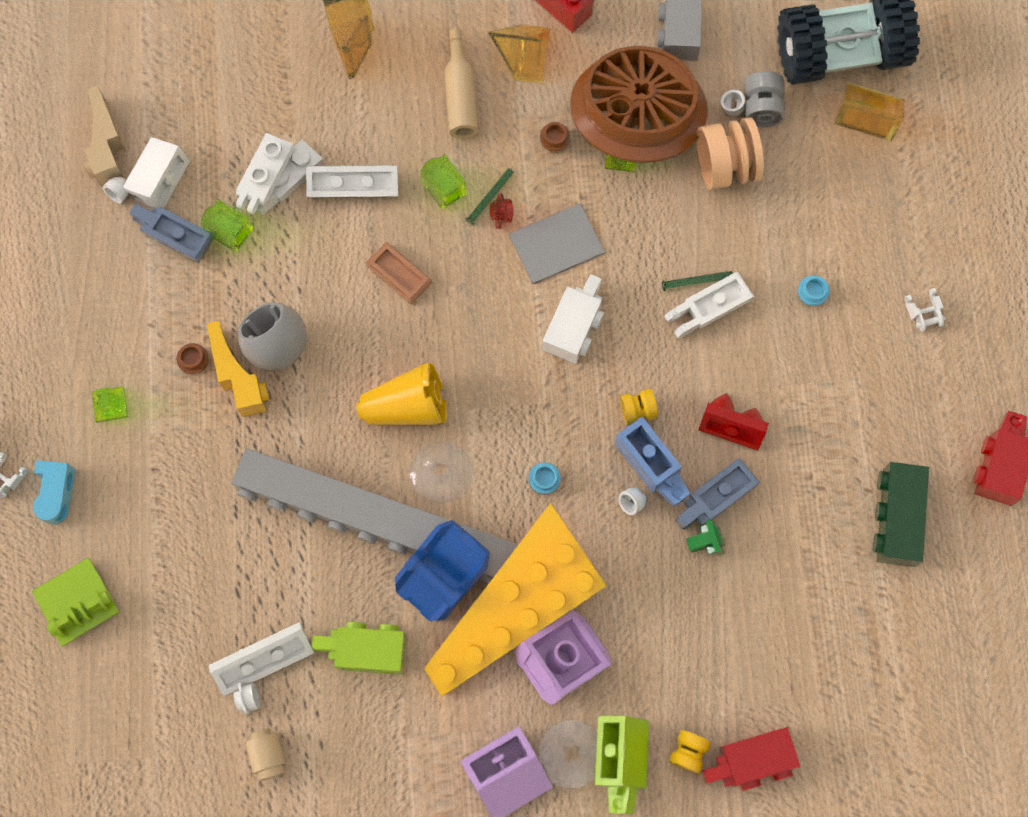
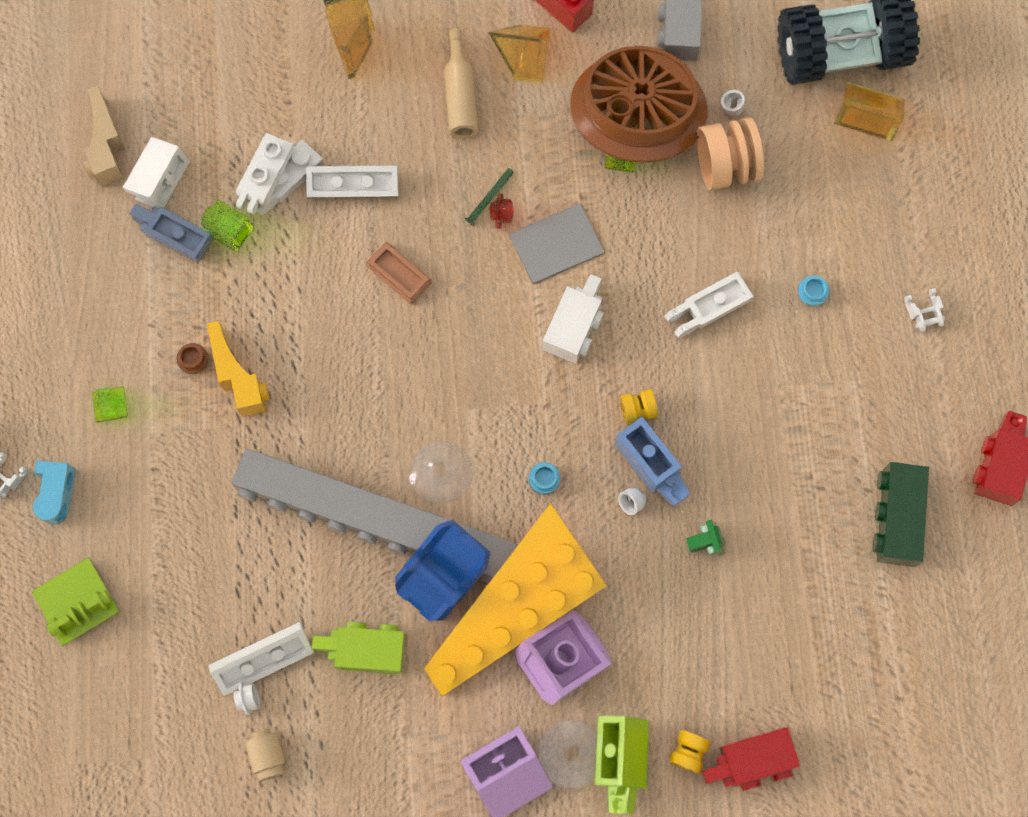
(114, 189): white hinge -> none
(272, 336): light grey wheel -> none
(406, 399): yellow cone -> none
(443, 181): clear neon green brick -> none
(554, 136): dark orange plate -> none
(695, 280): clear green piece -> none
(718, 494): sand blue hinge -> none
(723, 422): red tile -> none
(764, 97): light grey wheel -> none

